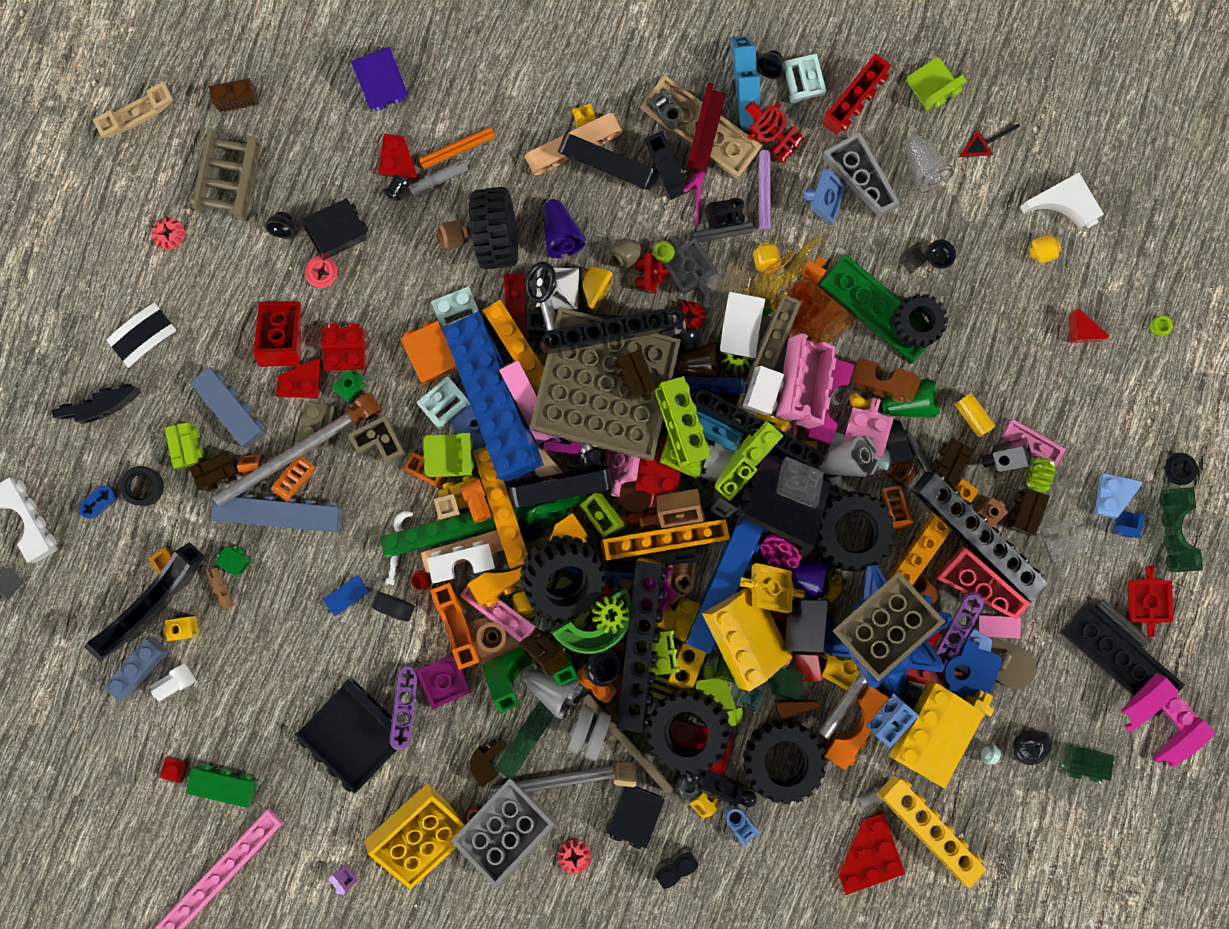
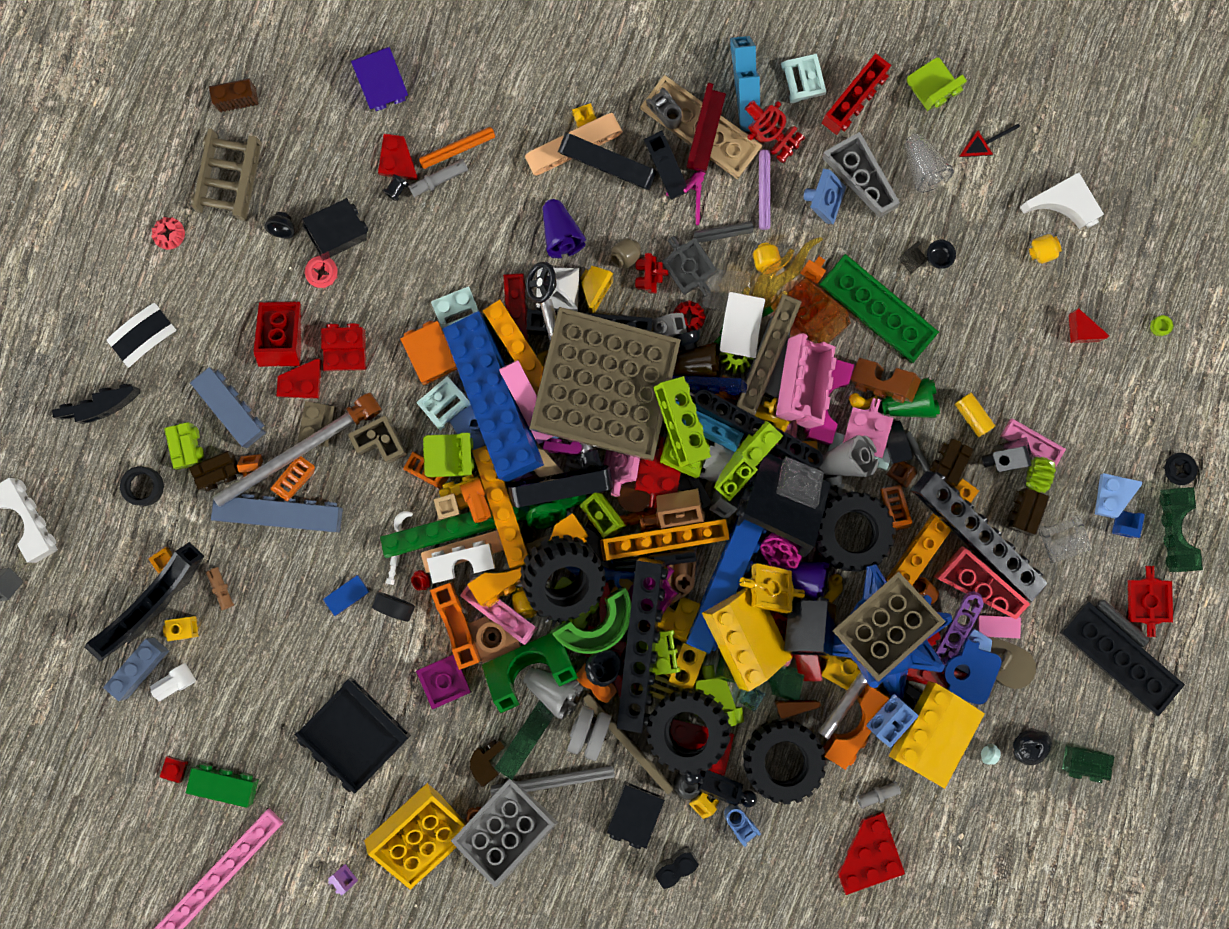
(94, 498): blue beam -> none
(135, 113): tan slope -> none
(233, 560): green brick -> none
(350, 385): green brick -> none
(407, 708): medium lavender beam -> none
(451, 234): medium nougat head -> none
(493, 228): black tyre -> none
(544, 652): dark brown brick -> none
(579, 848): coral gear -> none
(605, 336): black beam -> none
(606, 622): lime gear -> none
(625, 774): tan slope -> none
(635, 375): dark brown brick -> none
(663, 251): lime tile -> none
(724, 213): black piece -> none
(764, 390): white brick -> none
(770, 64): black piece -> none
(930, 309): black tyre -> none
(966, 872): yellow brick -> none
(982, 702): yellow tile -> none
(993, 510): nougat brick -> none
(1161, 694): dark pink wedge -> none

